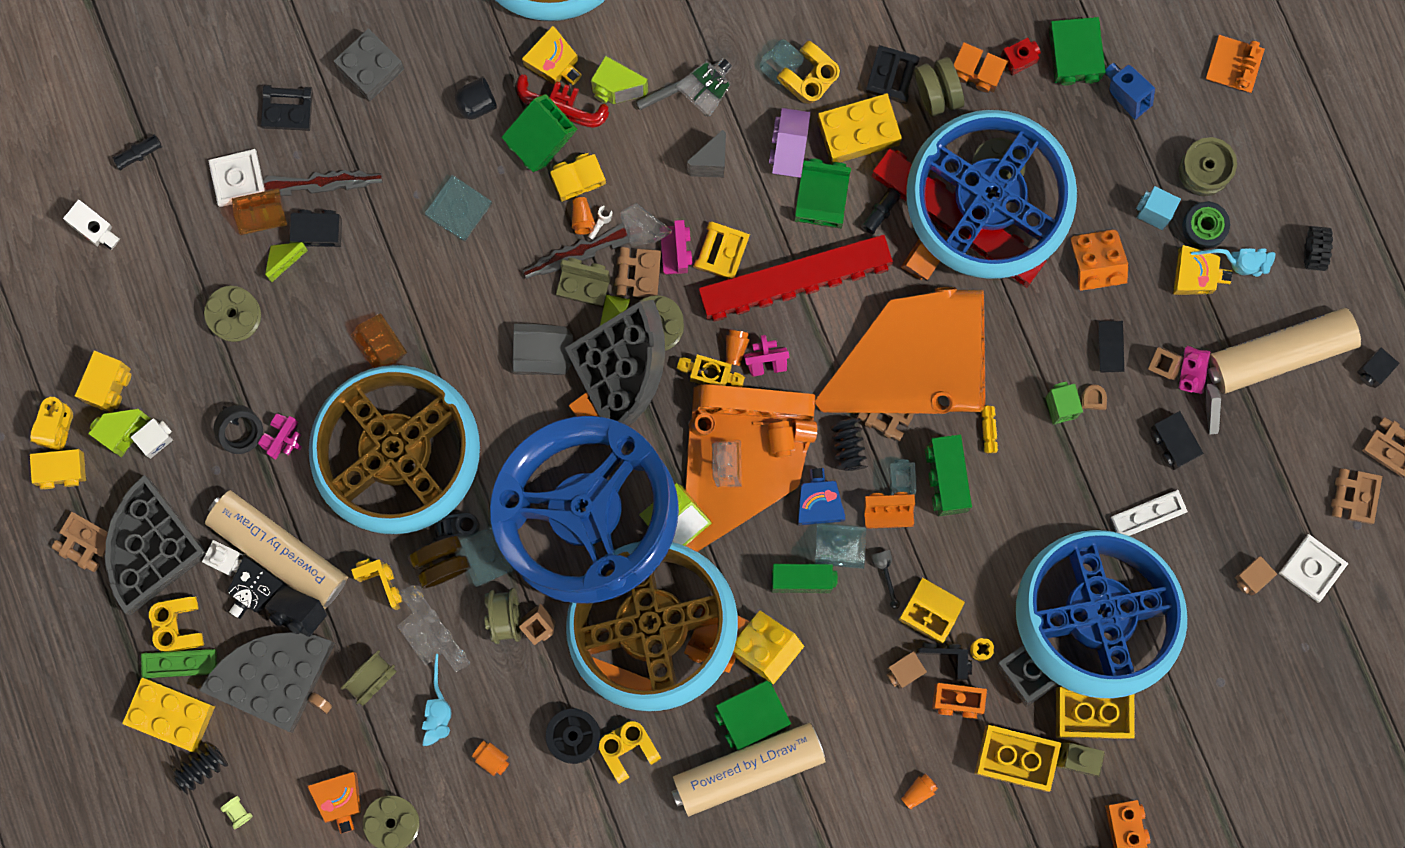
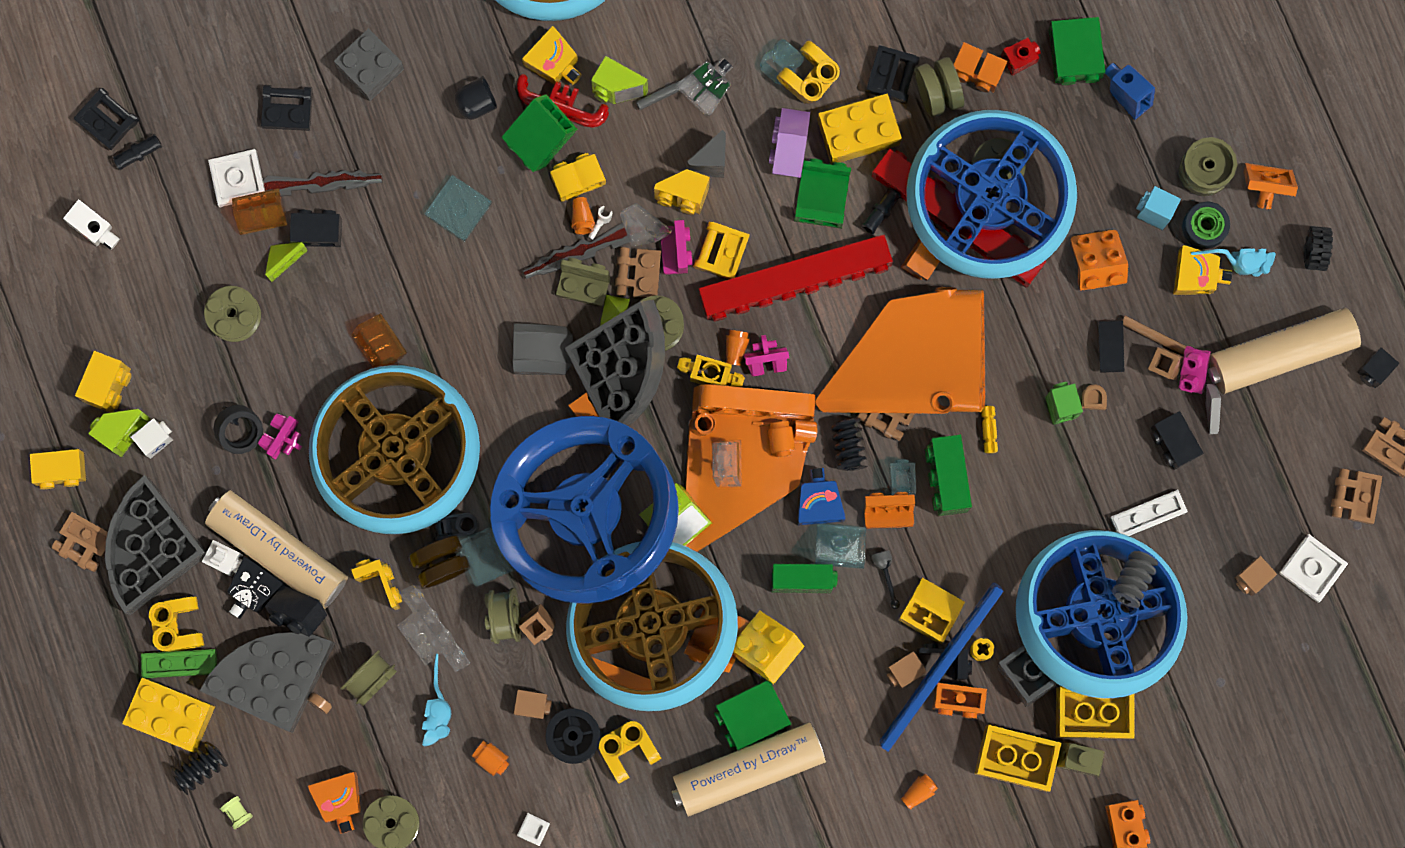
(50, 426): yellow piece -> none
(102, 126): none -> black plate
(532, 705): none -> medium nougat brick
(533, 829): none -> white tile
(683, 190): none -> yellow slope
(941, 666): none -> blue tile
(1134, 578): none -> dark grey piece
(1154, 335): none -> medium nougat bar
(1235, 63): orange hinge -> none
(1269, 181): none -> orange tile

